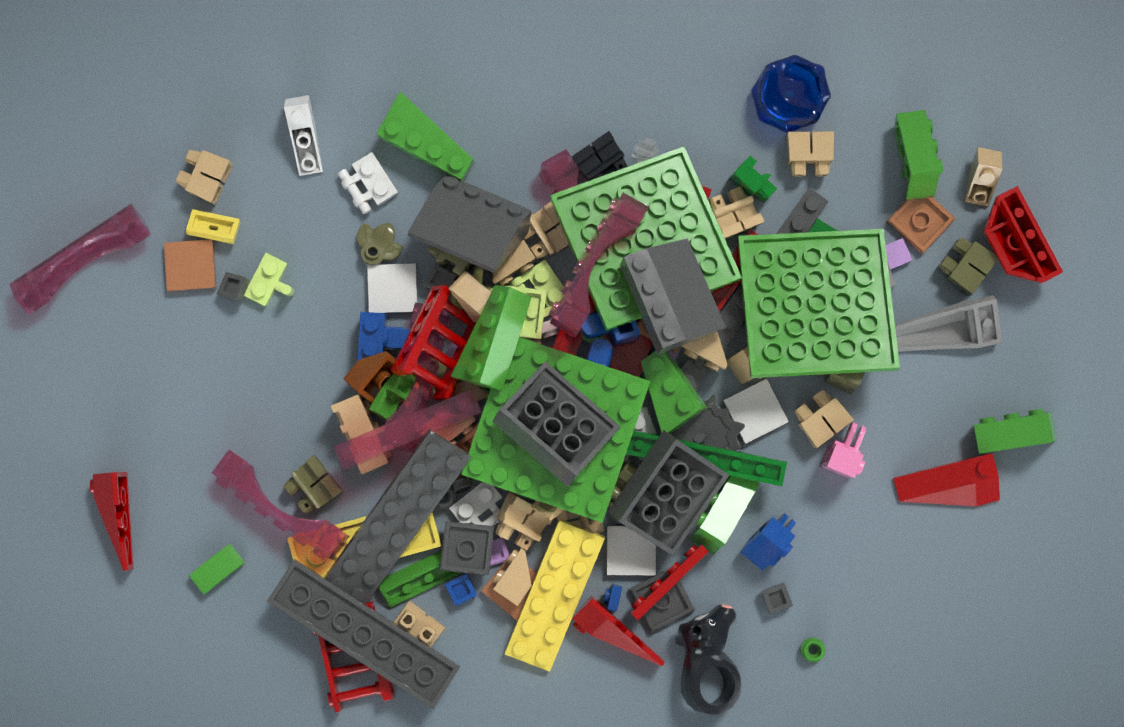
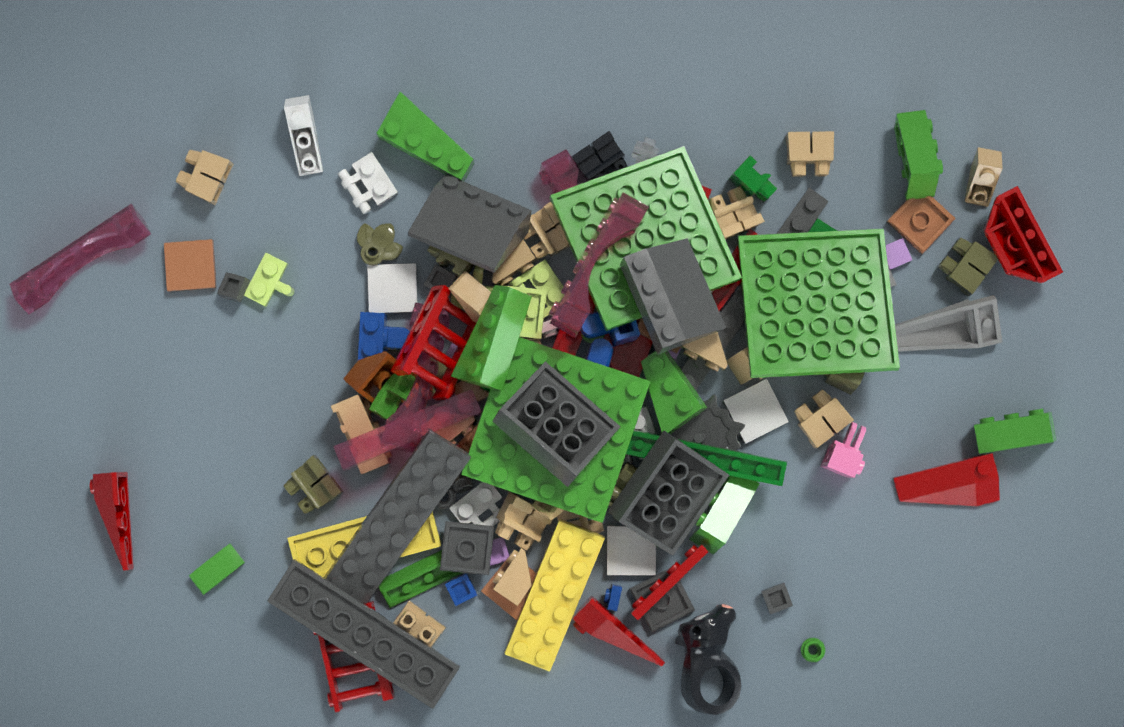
(202, 222): light yellow piece -> none
(240, 476): clear pink arch -> none
(770, 542): blue brick -> none
(791, 93): clear blue piece -> none

